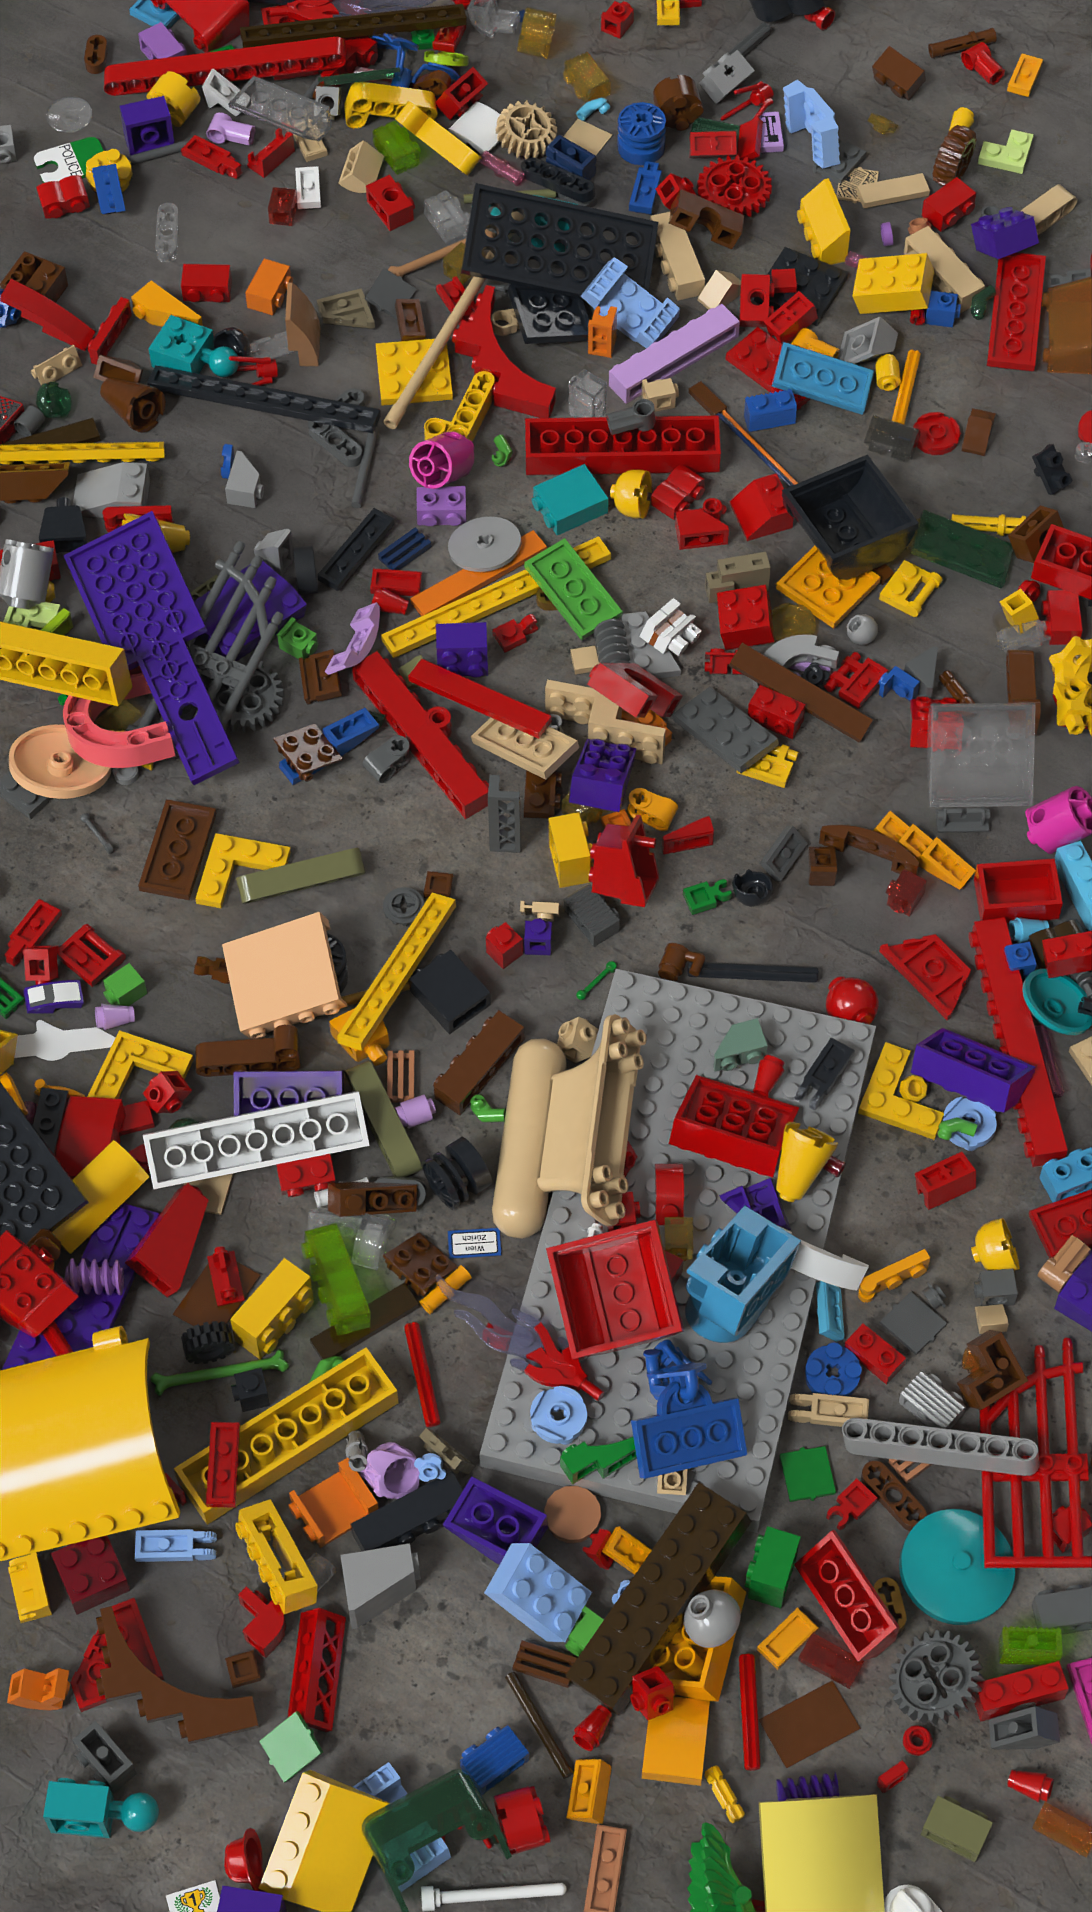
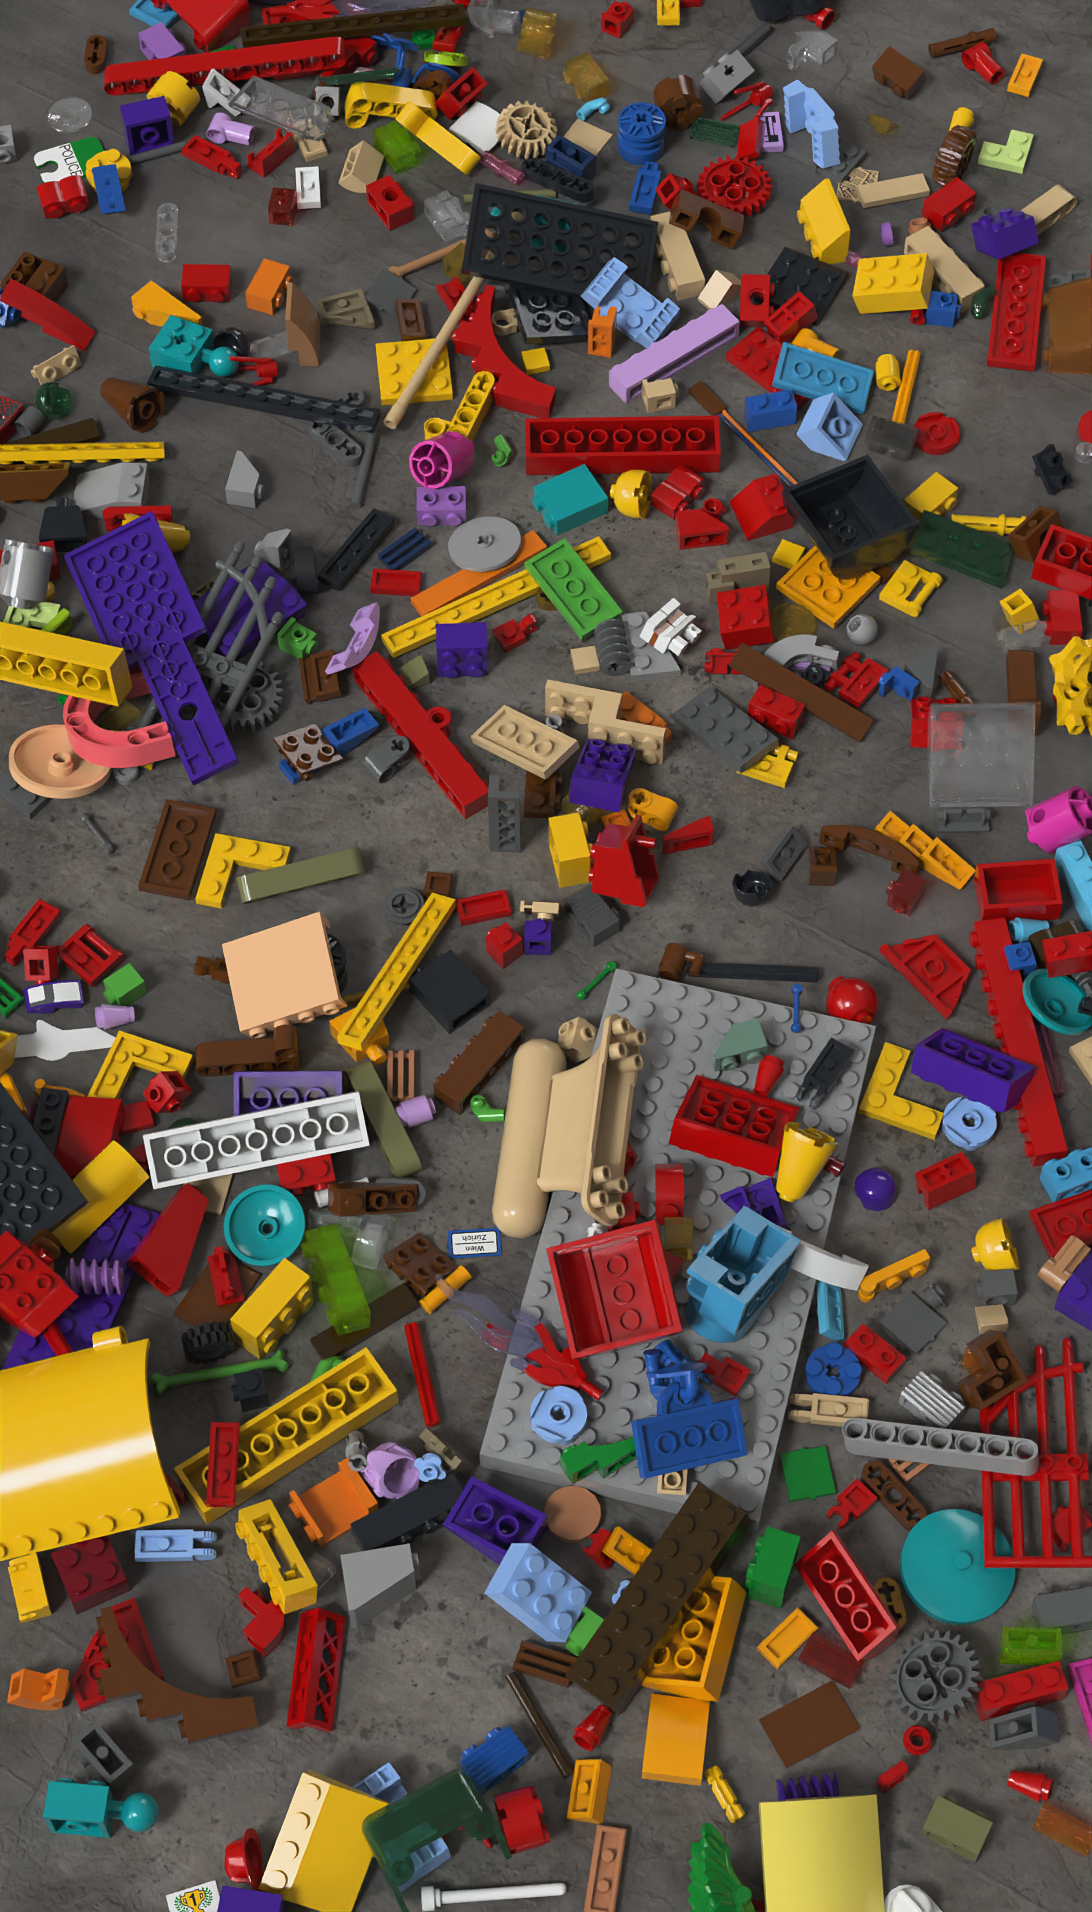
(110, 330): red plate -> none
(117, 368): reddish brown slope -> none
(228, 453): blue tile -> none
(250, 1216): none -> teal dish
(291, 1746): piece -> none
(390, 601): red cone -> none
(460, 1171): black wheel -> none
(480, 698): red tile -> none
(483, 907): none -> red tile
(535, 361): none -> yellow tile
(587, 395): clear brick -> none
(634, 689): red arch -> none
(639, 416): dark grey piece -> none
(652, 1693): red brick -> none
(703, 897): green plate -> none
(712, 144): red hinge -> none
(717, 1621): light grey piece -> none
(727, 1374): none -> red plate
(749, 1712): red axle -> none
(784, 280): red tile -> none
(788, 554): none -> yellow tile
(797, 991): none -> blue hinge
(812, 45): none -> clear brick
(829, 427): none -> light blue slope
(868, 342): light grey slope -> none
(875, 1189): none -> dark purple hair
(913, 1088): yellow tile -> none
(934, 495): none -> yellow brick
(956, 1125): bright green arm -> none
(978, 432): reddish brown slope -> none
(1031, 589): red plate -> none

